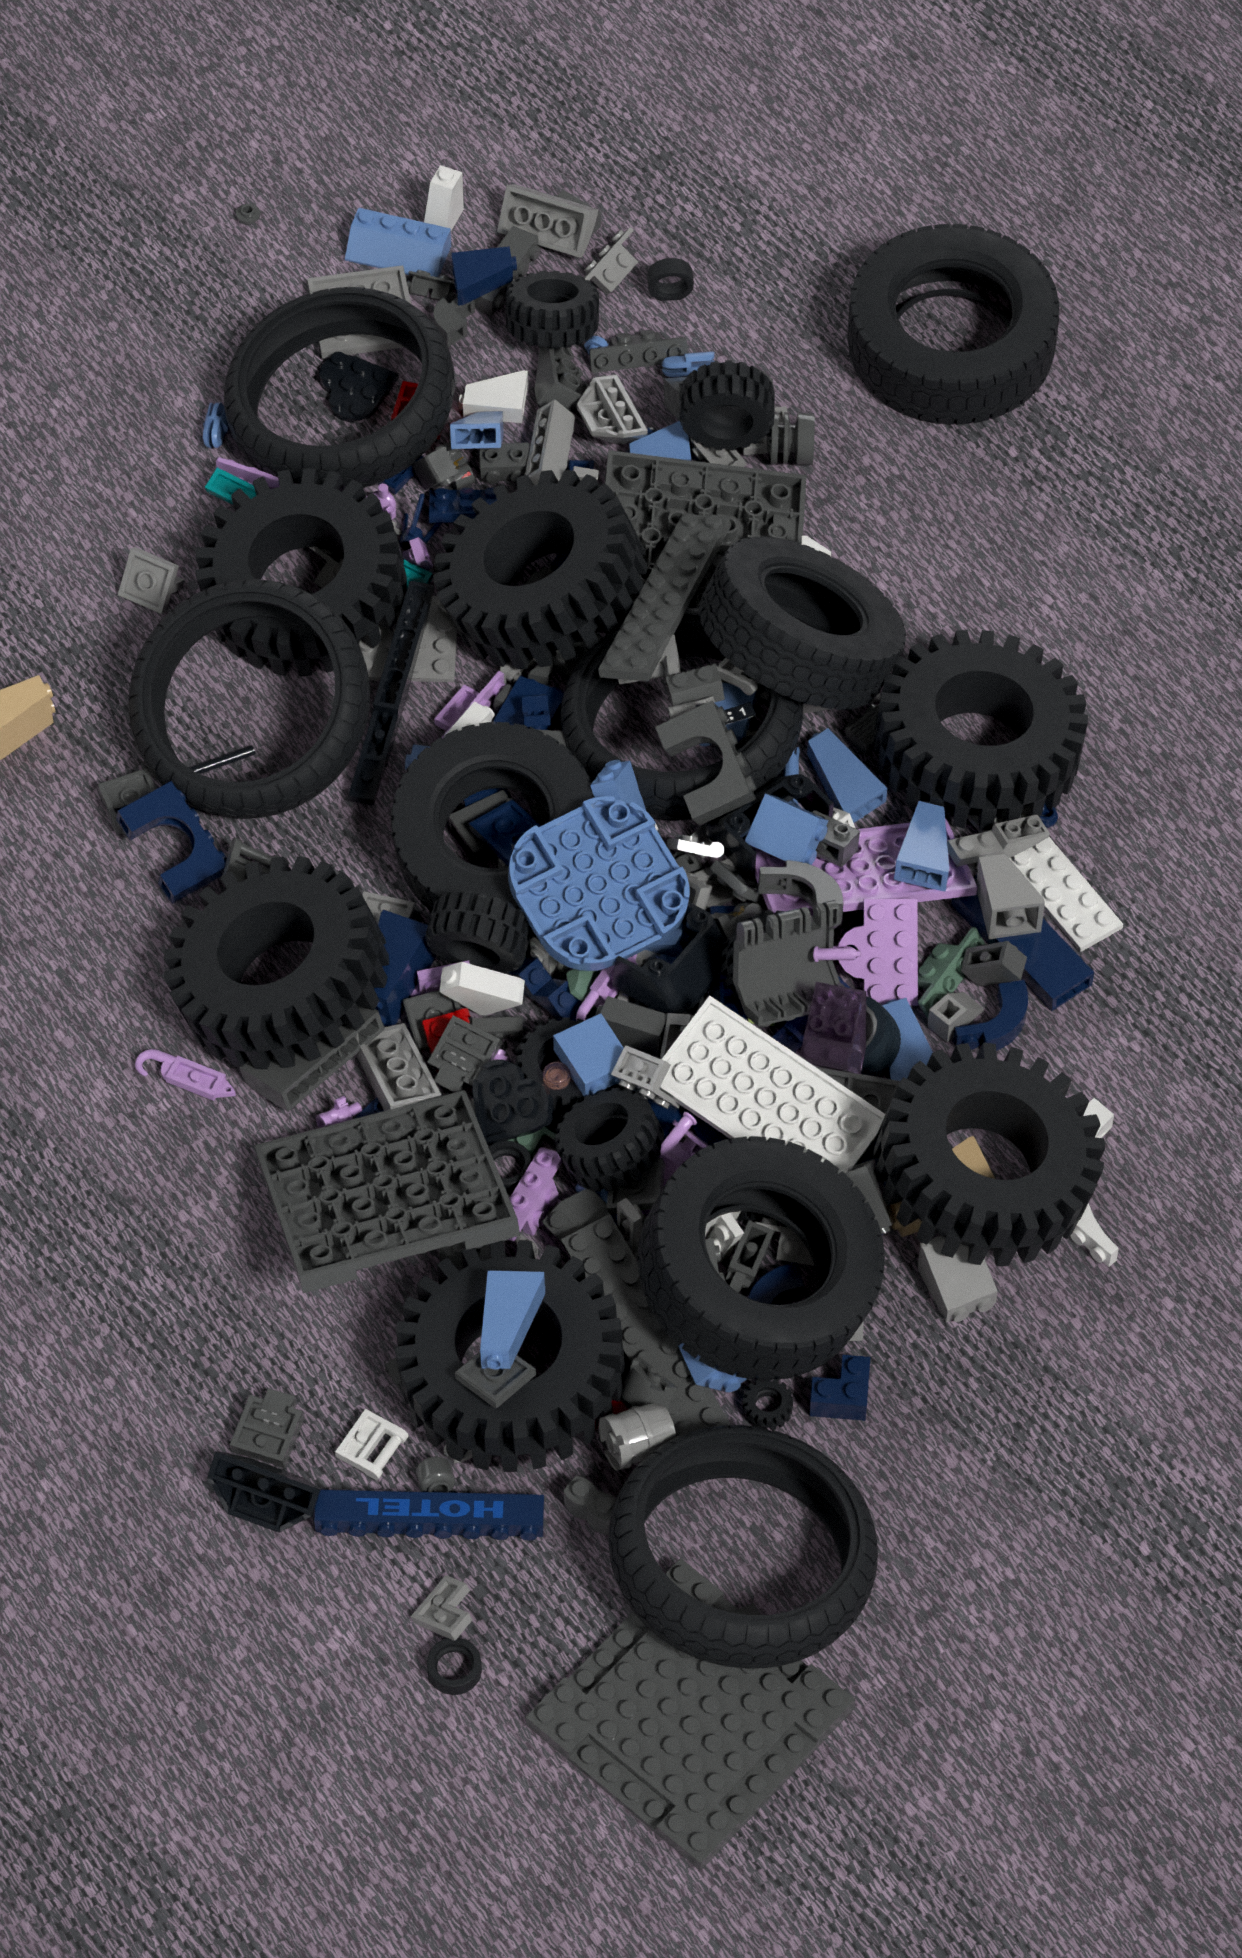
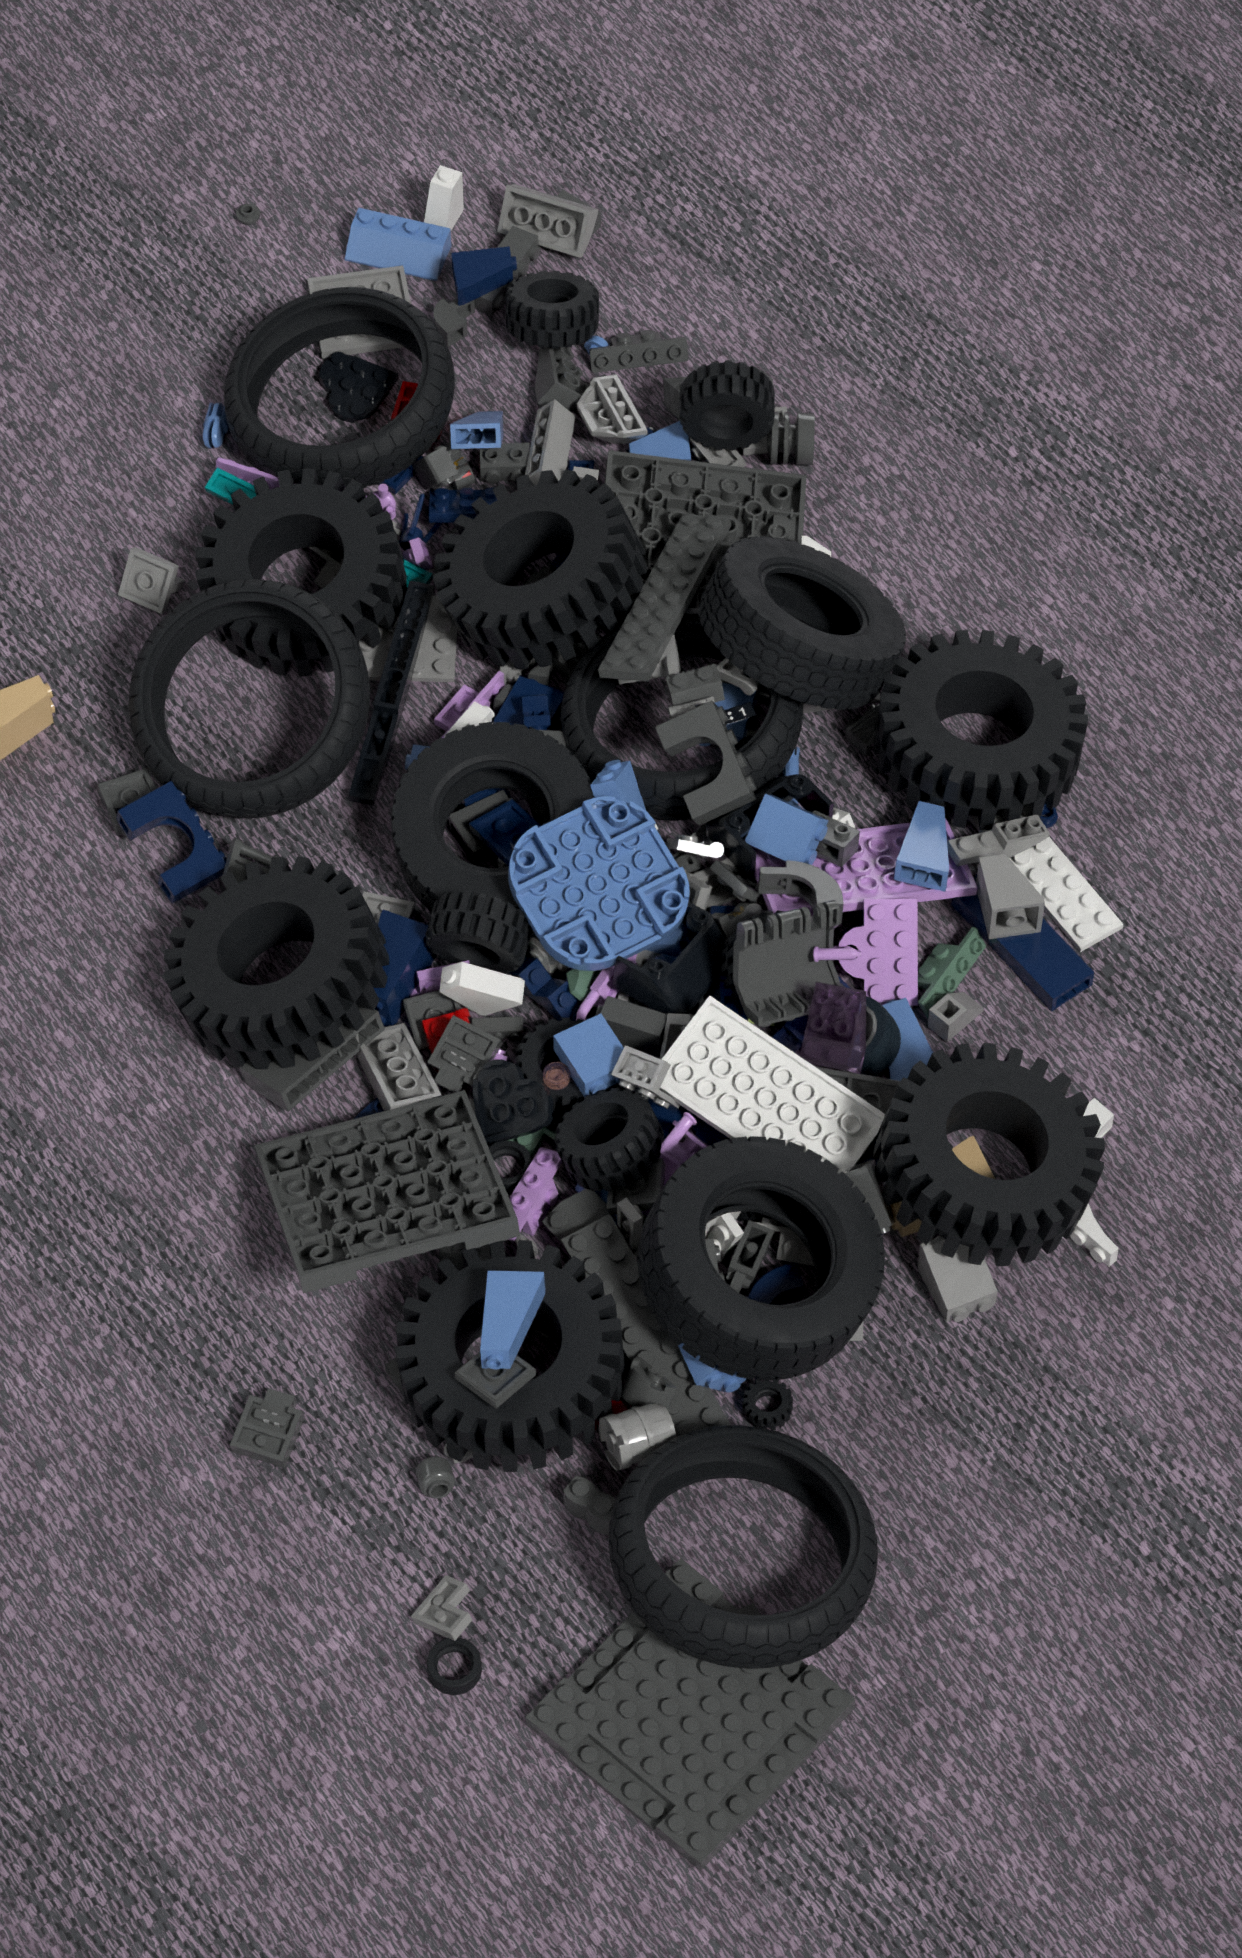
(188, 1075): lavender plate -> none
(224, 760): black bar -> none
(261, 1492): black wedge -> none
(339, 1113): lavender piece -> none
(363, 1440): white plate -> none
(422, 282): dark grey hinge -> none
(429, 1514): dark blue brick -> none
(500, 393): white slope -> none
(613, 264): light grey bracket -> none
(666, 268): black tyre -> none
(683, 365): medium blue arm -> none
(844, 776): medium blue slope -> none
(845, 1396): dark blue brick -> none
(947, 382): black tyre -> none
(994, 963): dark grey brick -> none
(1005, 1026): dark blue arch -> none

